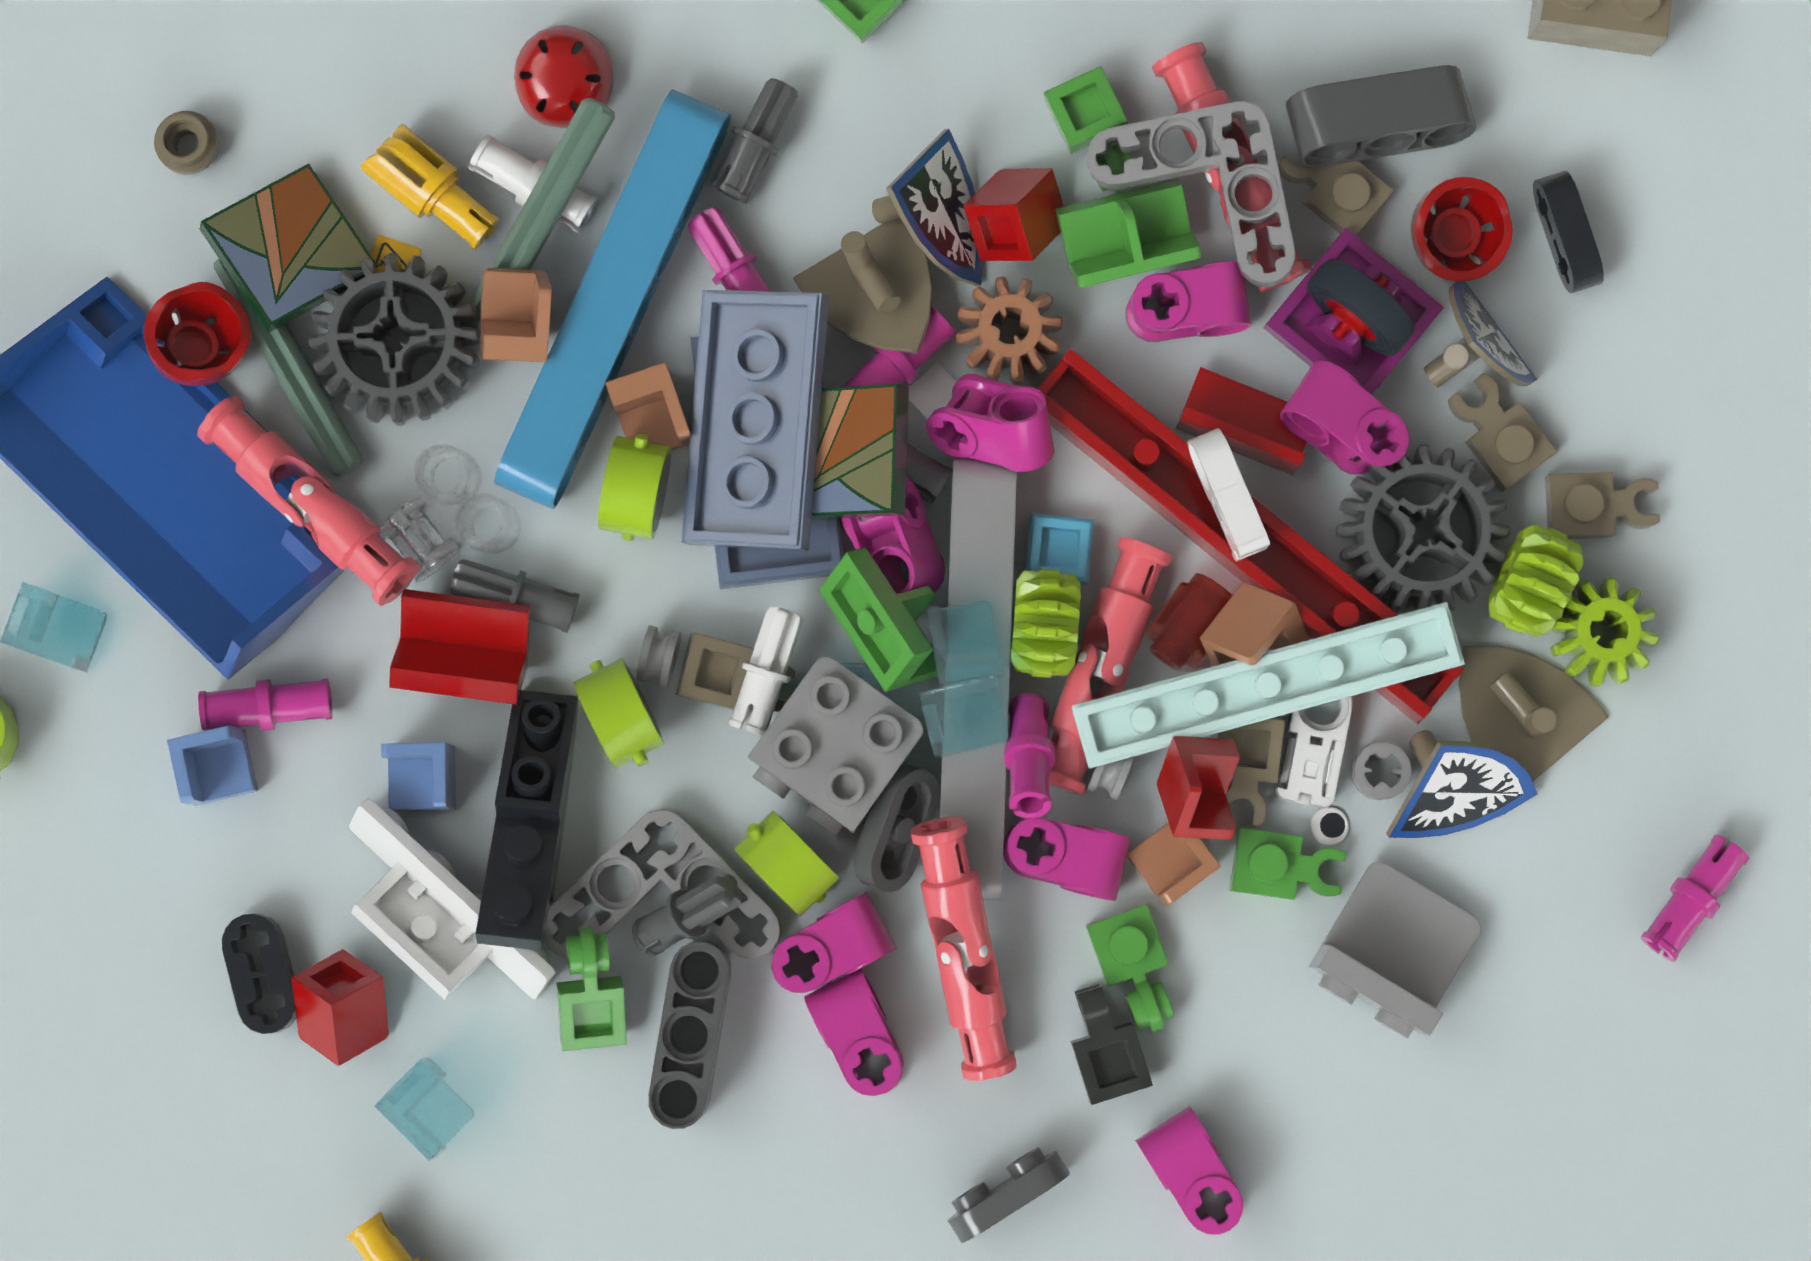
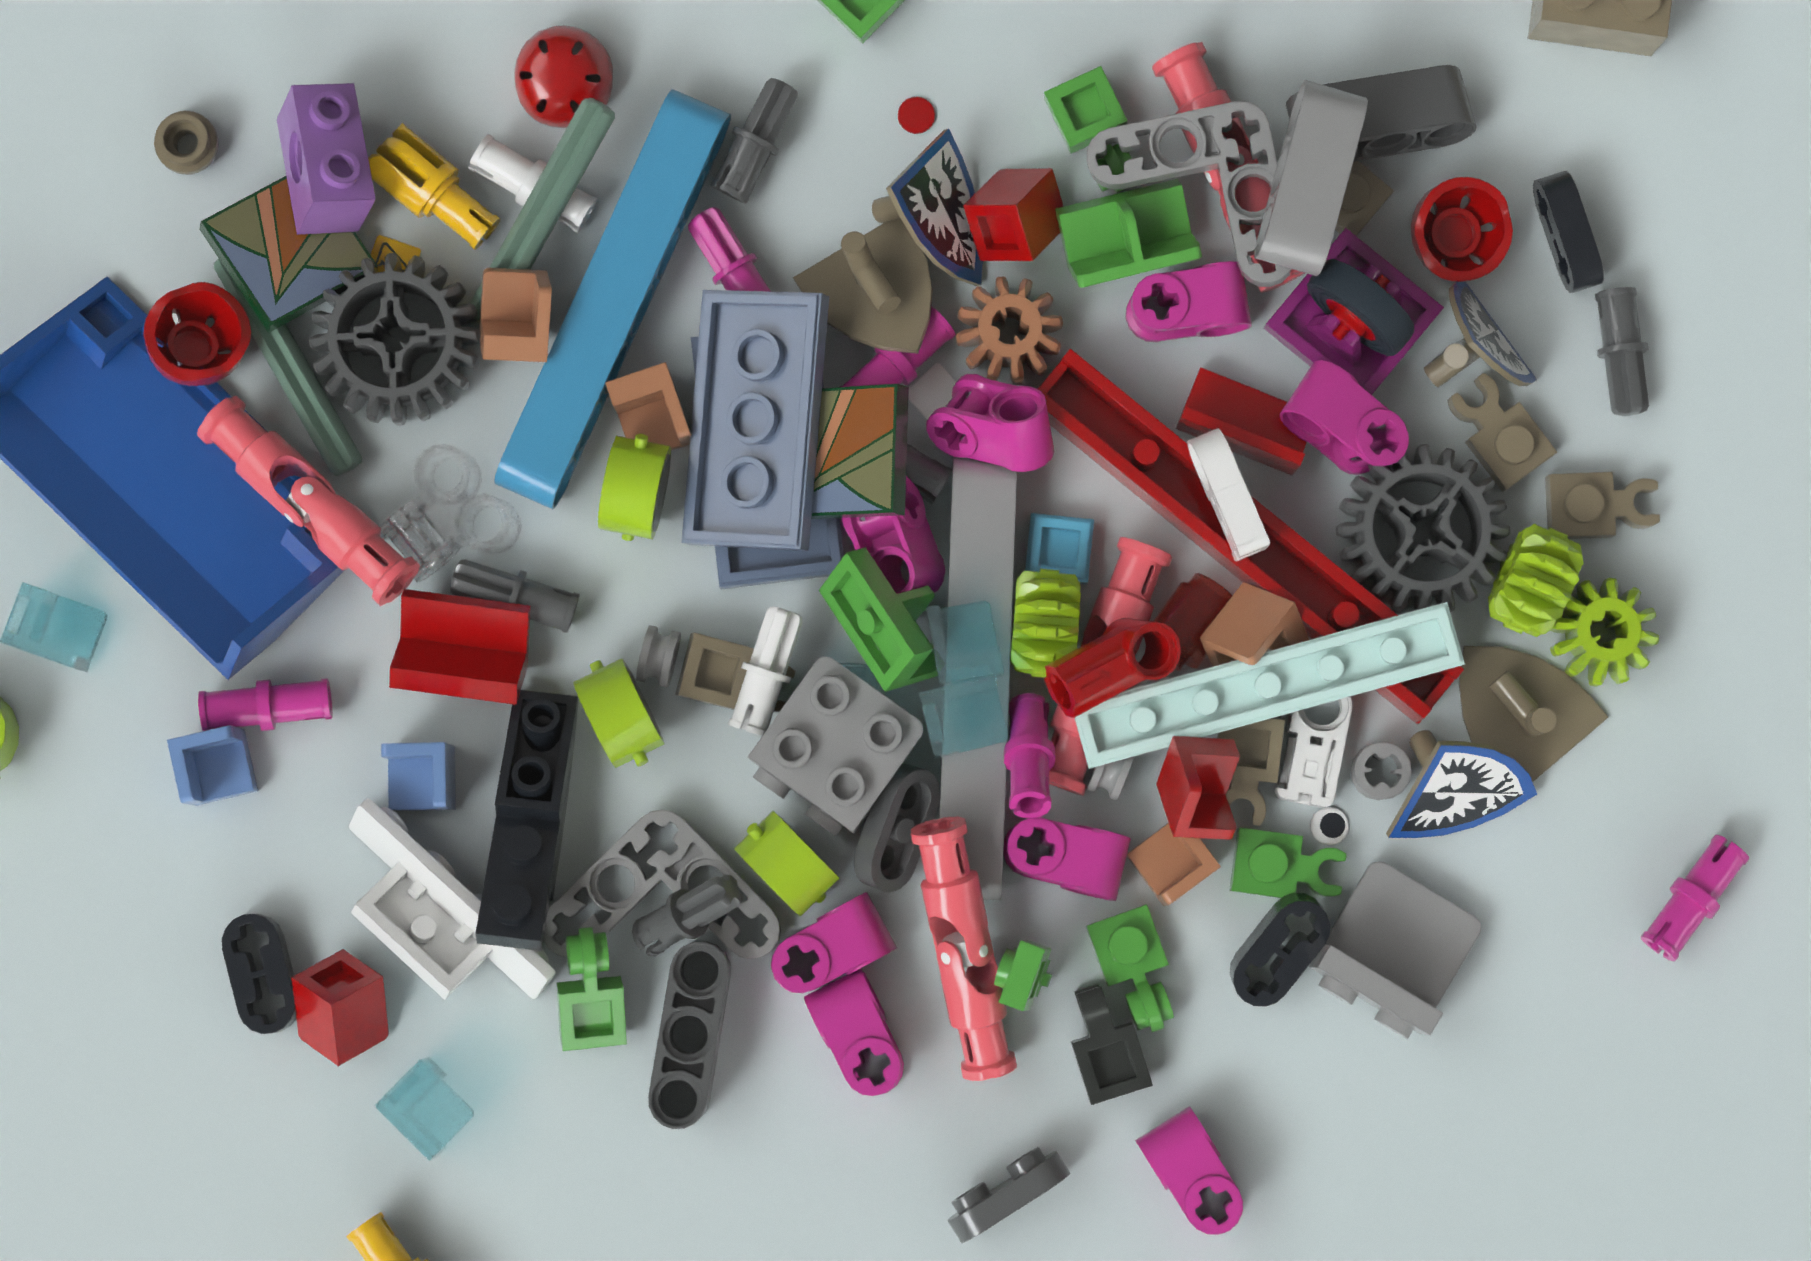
(325, 158): none -> medium lavender brick
(916, 115): none -> red sticker
(1023, 974): none -> bright green plate
(1110, 665): none -> red piece
(1290, 959): none -> black beam
(1311, 178): none -> light grey beam
(1622, 350): none -> dark grey axle

